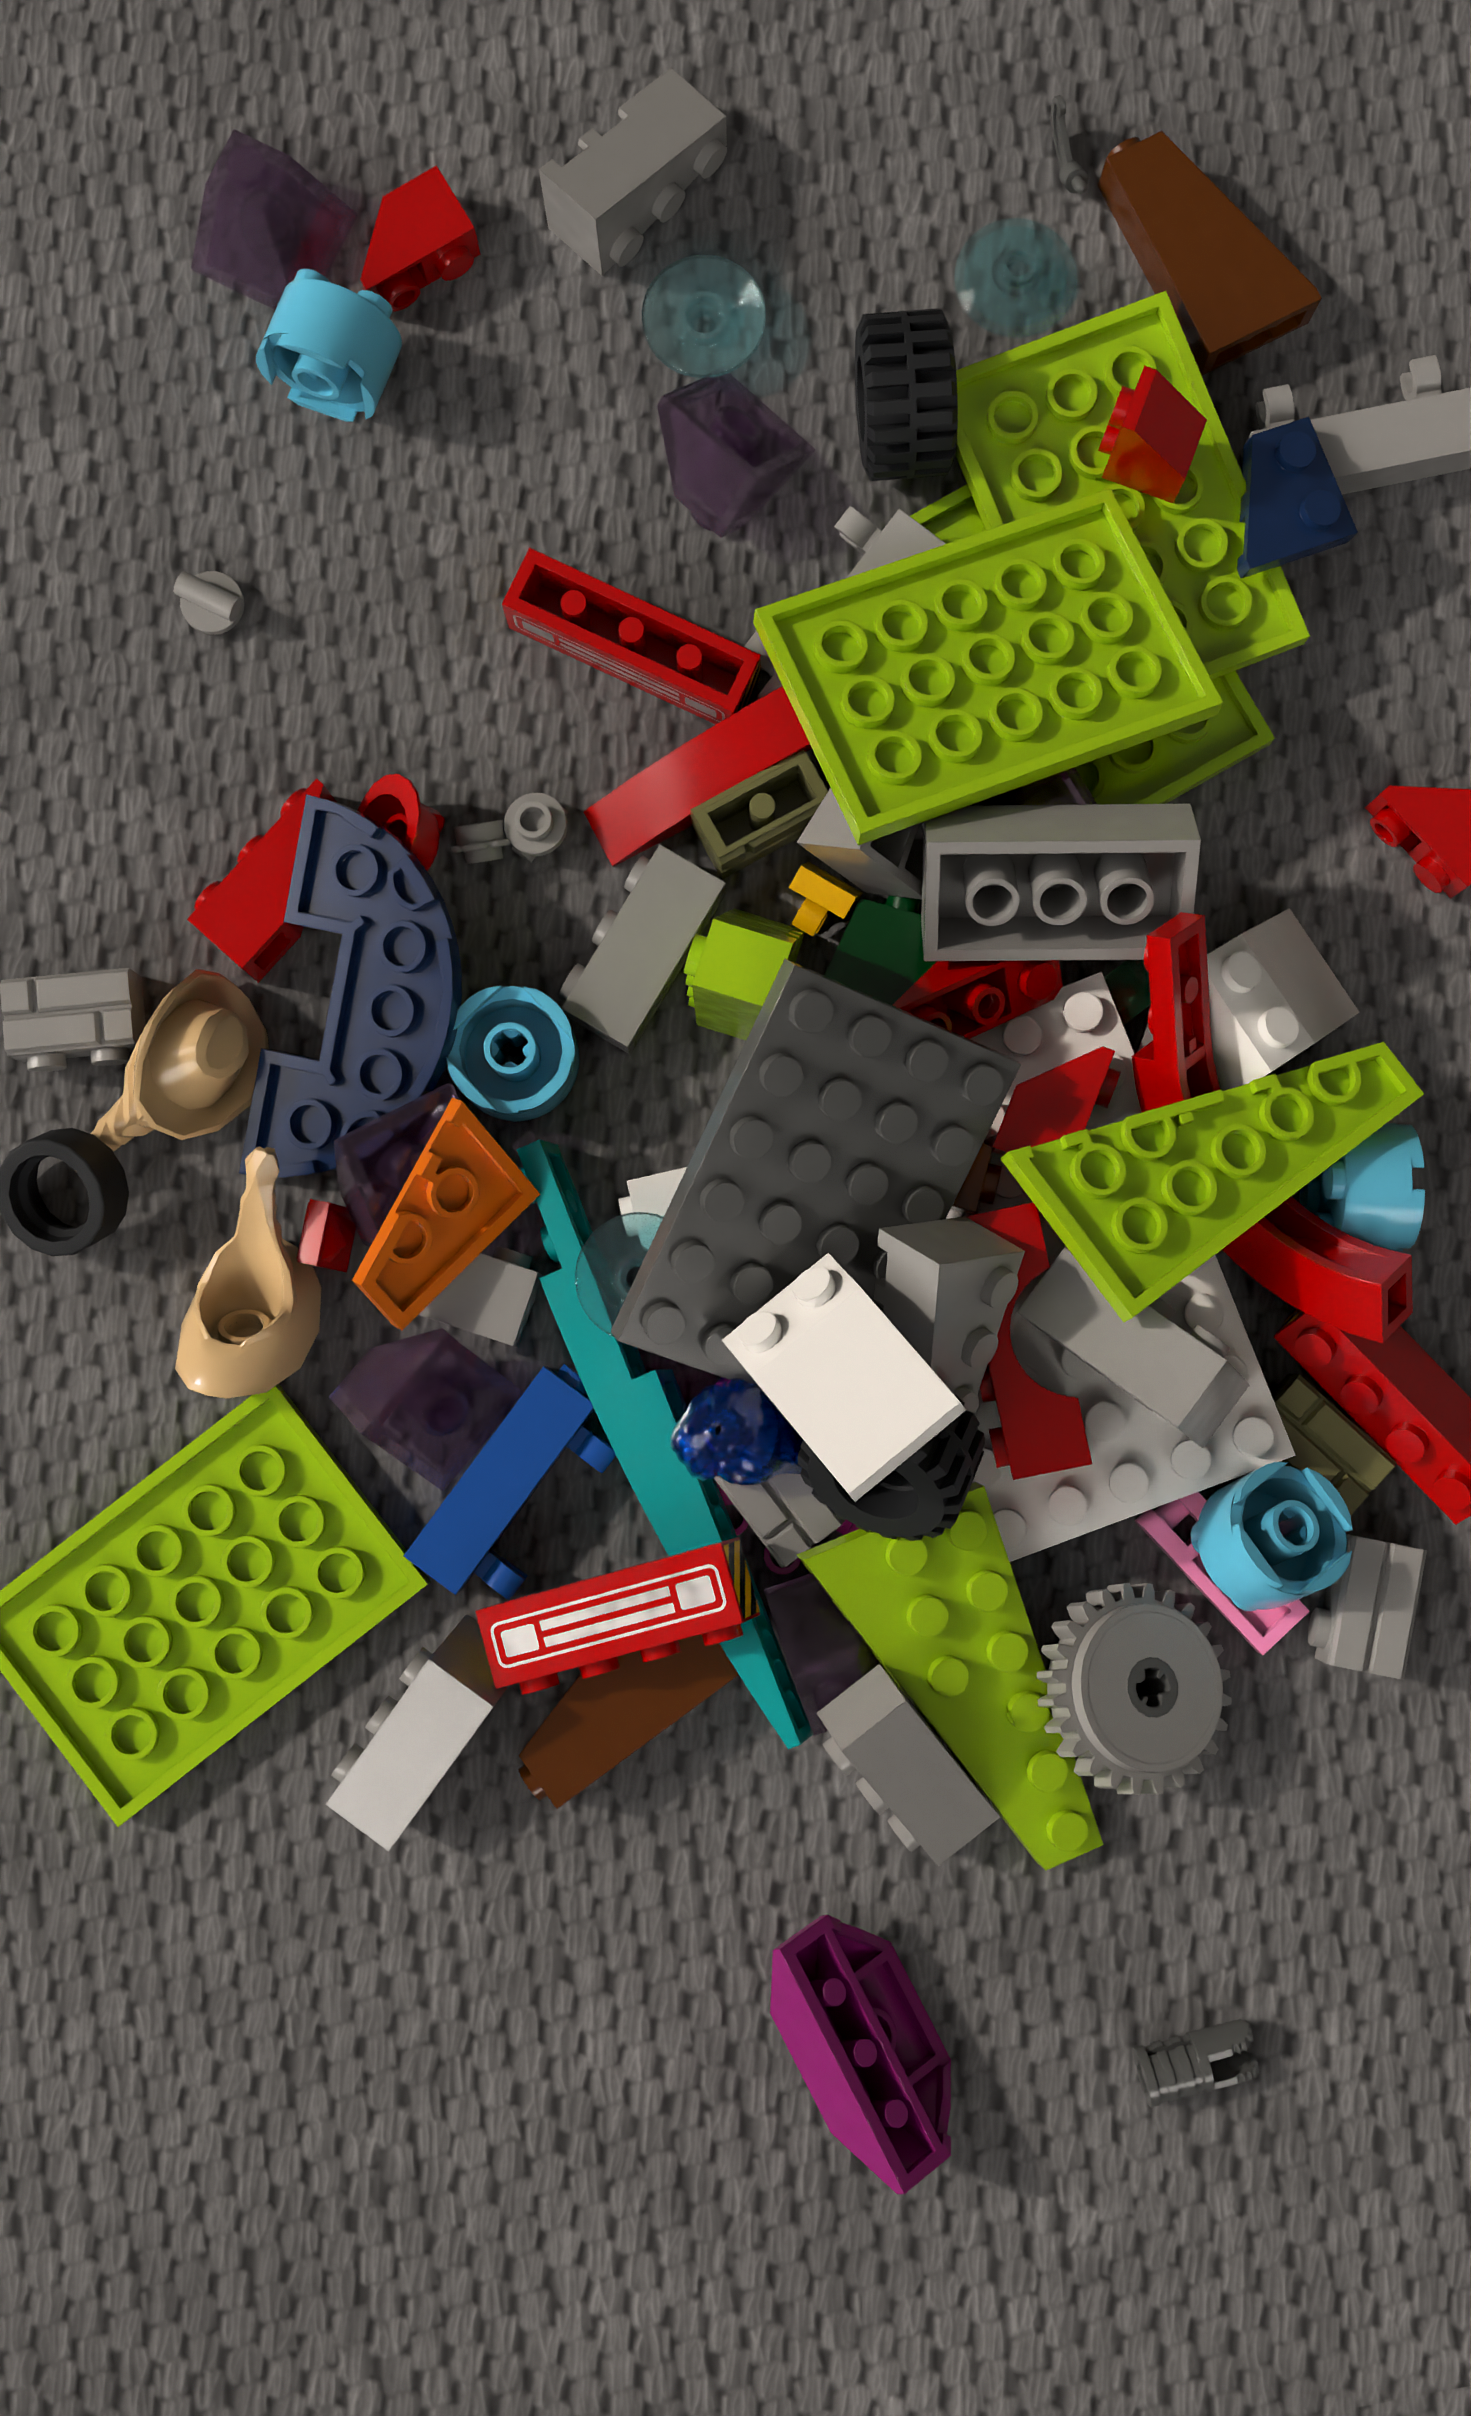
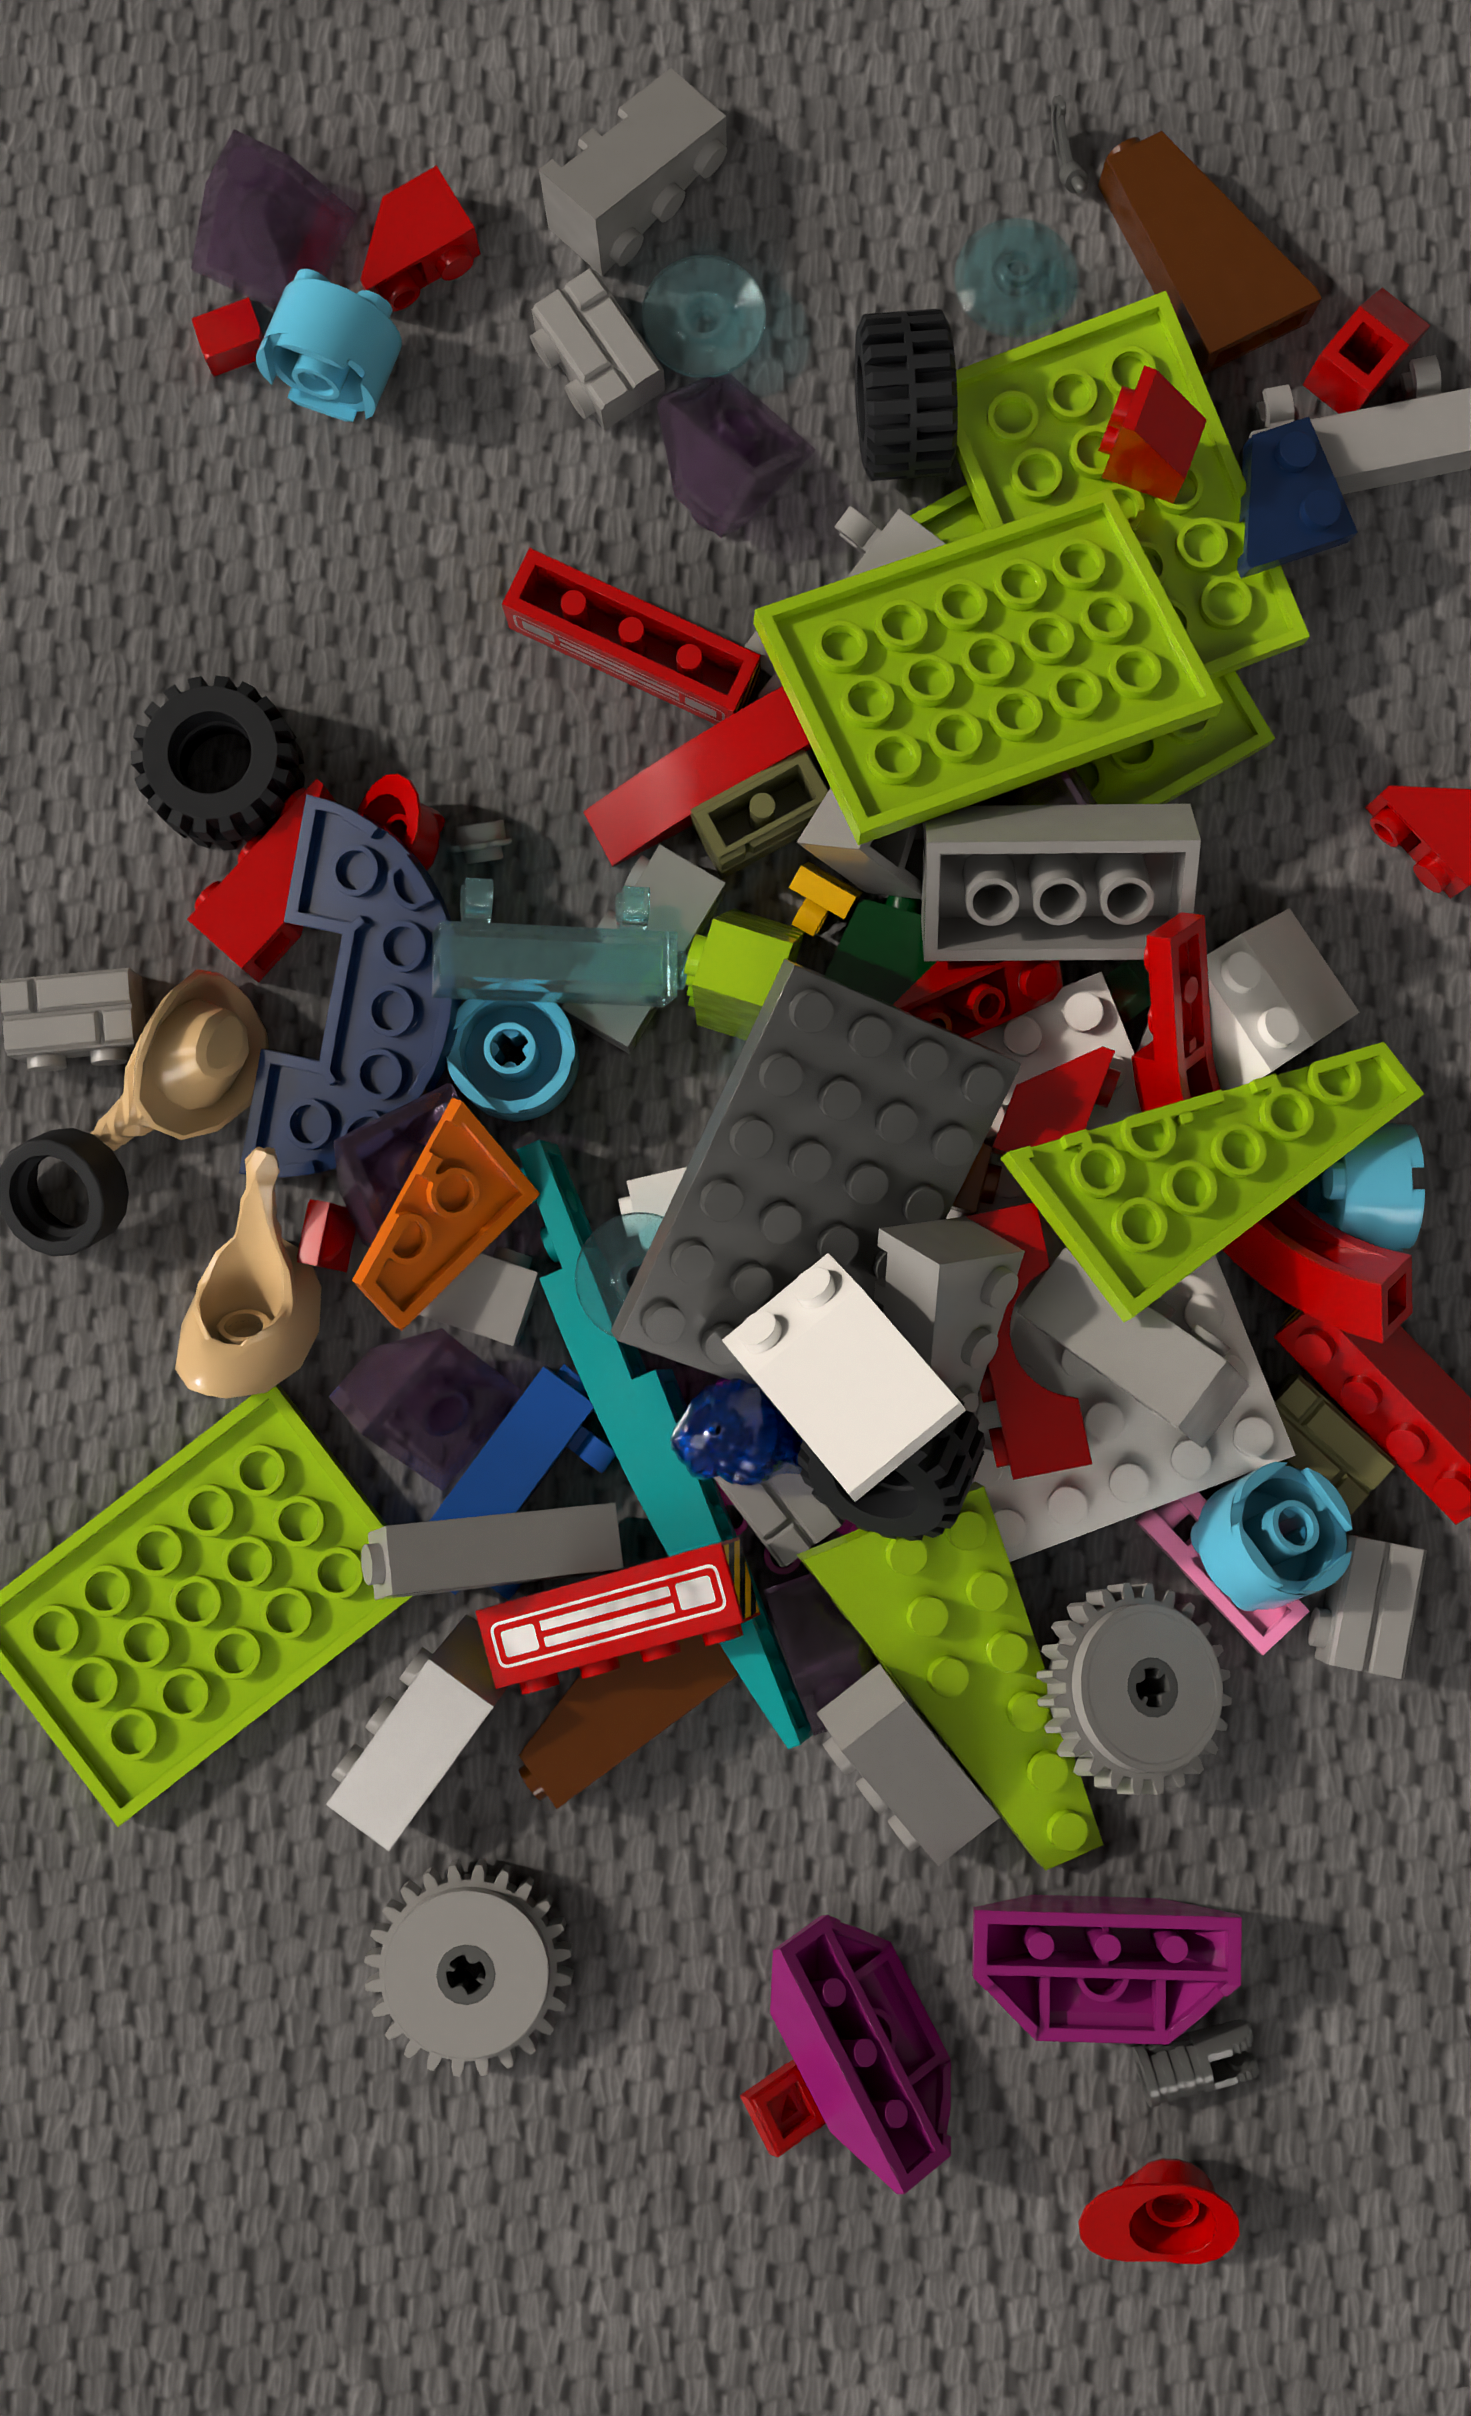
(188, 722): none -> black tyre
(209, 601): light grey plate -> none
(229, 336): none -> red slope
(488, 1924): none -> light grey gear
(491, 1550): none -> light grey brick
(535, 825): light grey plate -> none
(556, 962): none -> clear light blue brick
(596, 349): none -> light grey brick
(782, 2109): none -> red tile
(1105, 1965): none -> magenta wedge
(1161, 2216): none -> red piece
(1365, 352): none -> red slope

